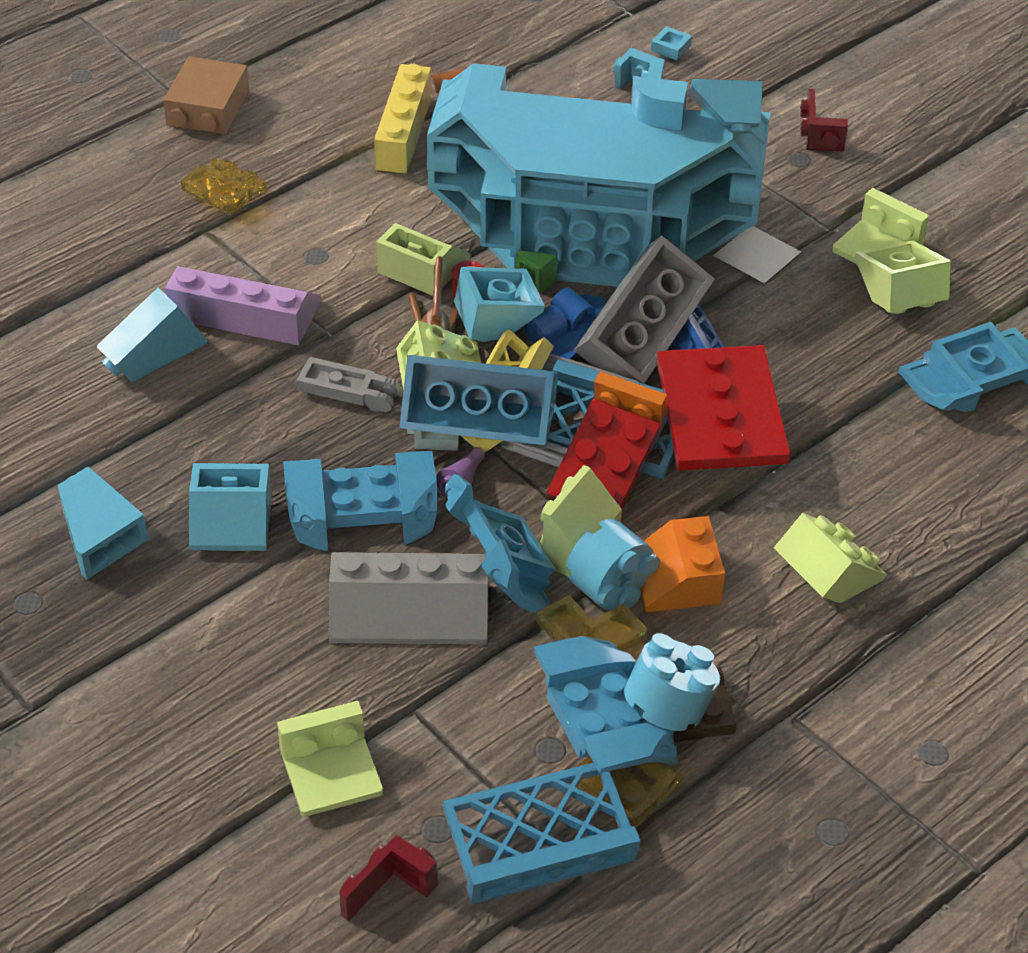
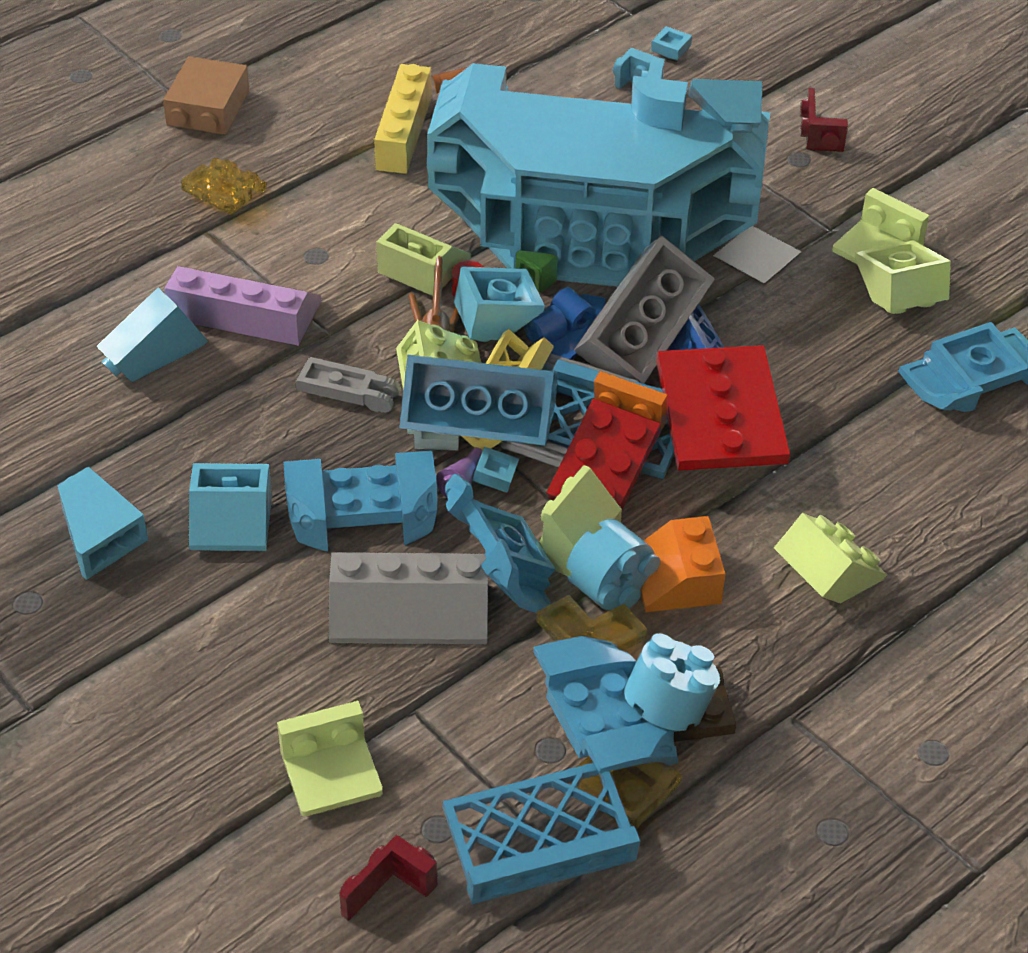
(495, 469): none -> medium azure plate

